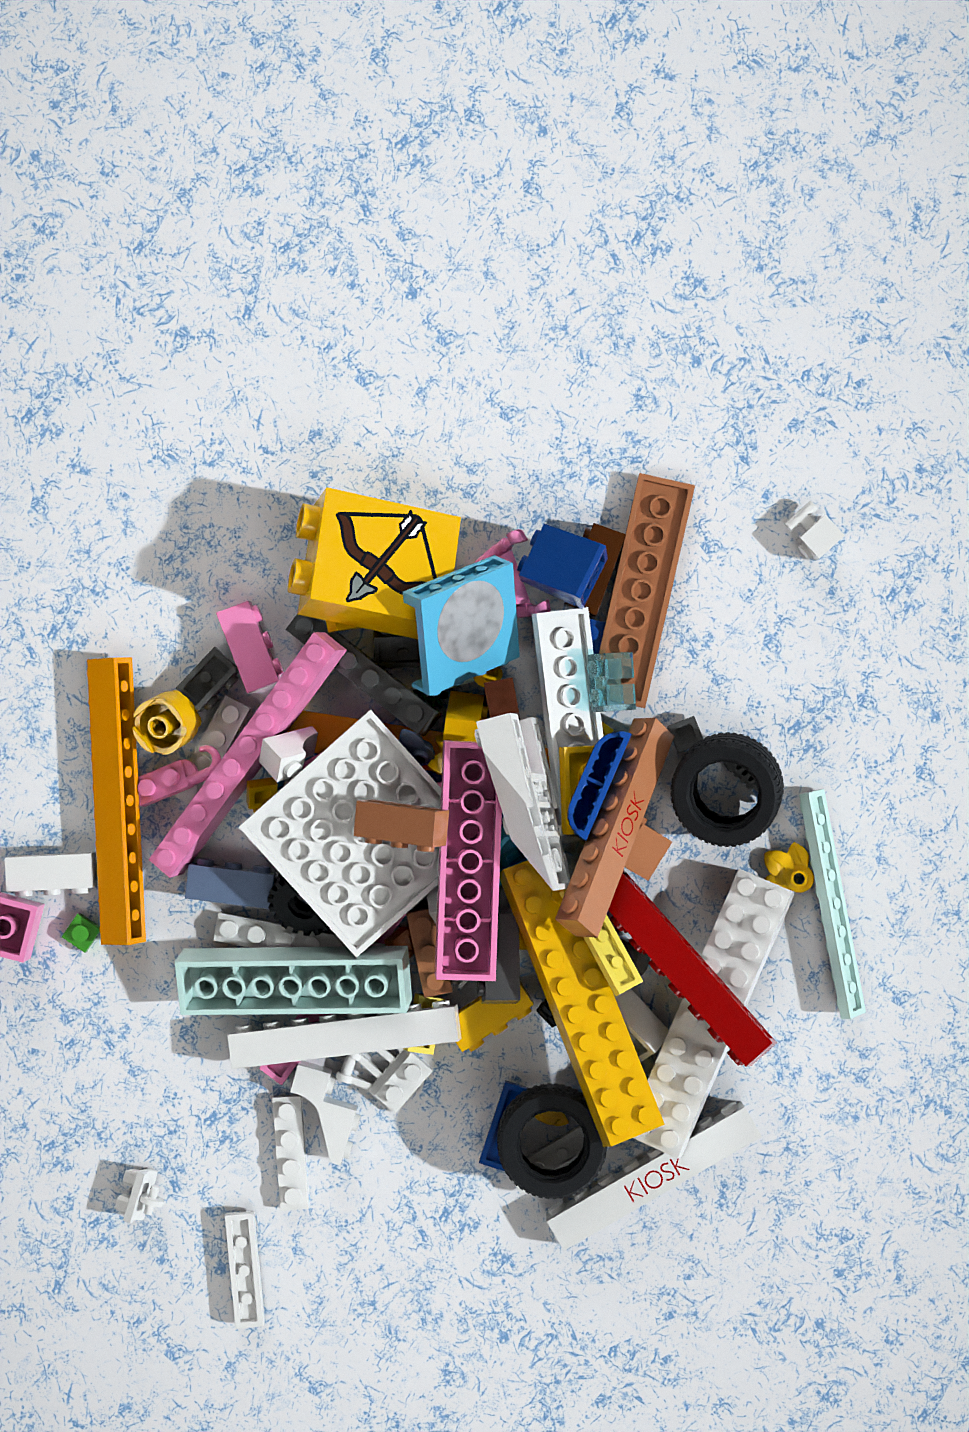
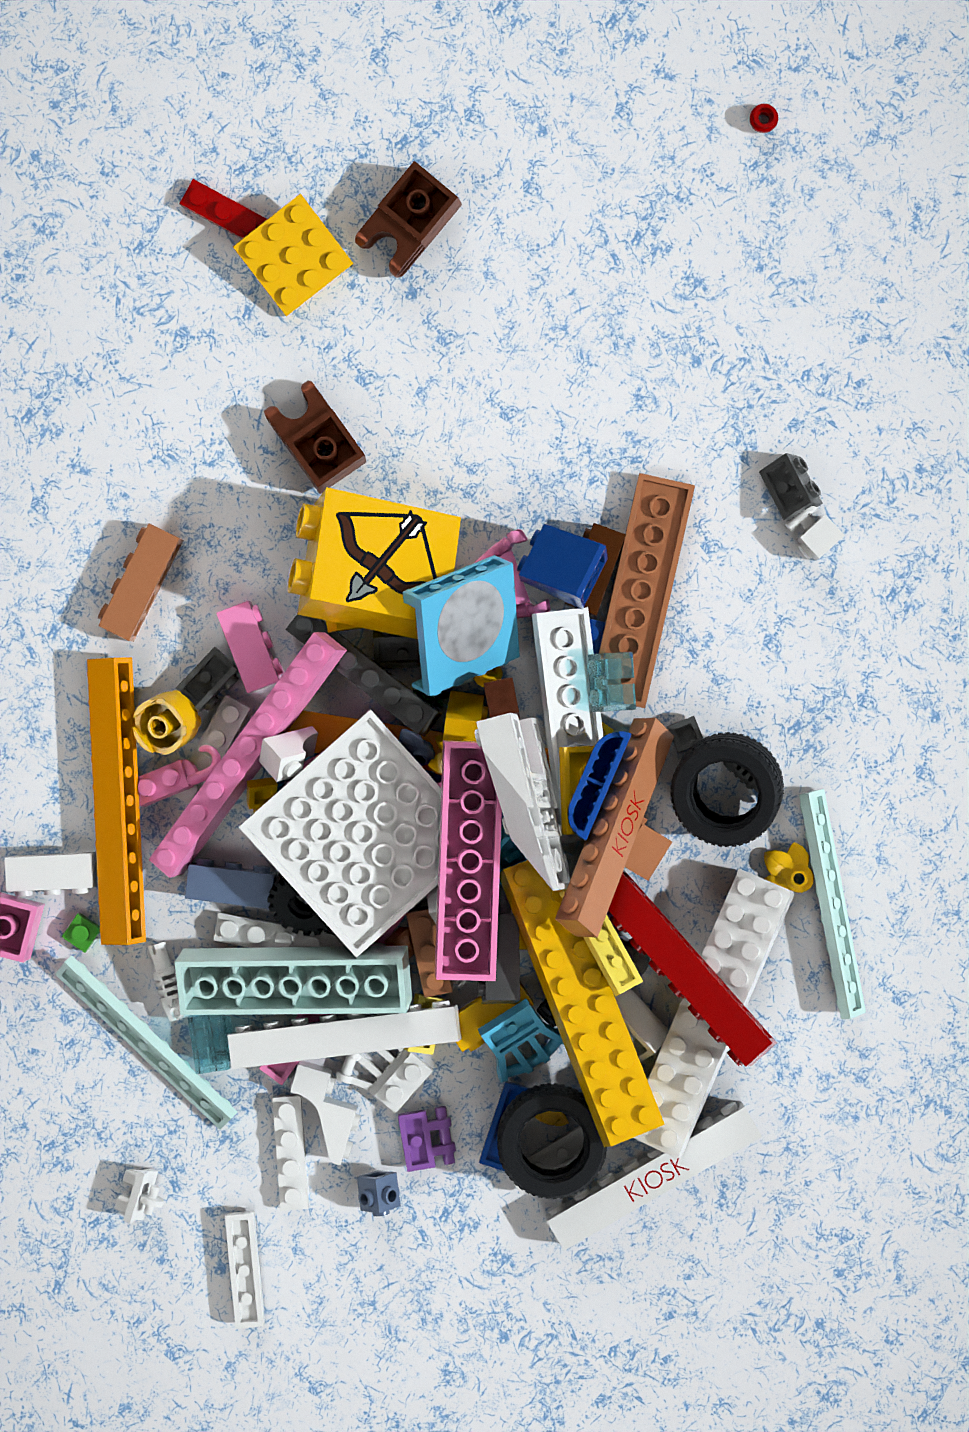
(140, 582): none -> nougat brick
(145, 1042): none -> light aqua plate
(166, 981): none -> white hinge
(210, 1042): none -> clear light blue brick
(220, 210): none -> red plate
(293, 254): none -> yellow plate
(311, 433): none -> copper brick
(378, 1192): none -> sand blue brick
(401, 219): none -> copper brick
(401, 824): nougat brick -> none
(417, 1140): none -> medium lavender plate
(512, 1030): none -> medium azure plate
(770, 112): none -> red plate
(790, 485): none -> dark grey bracket

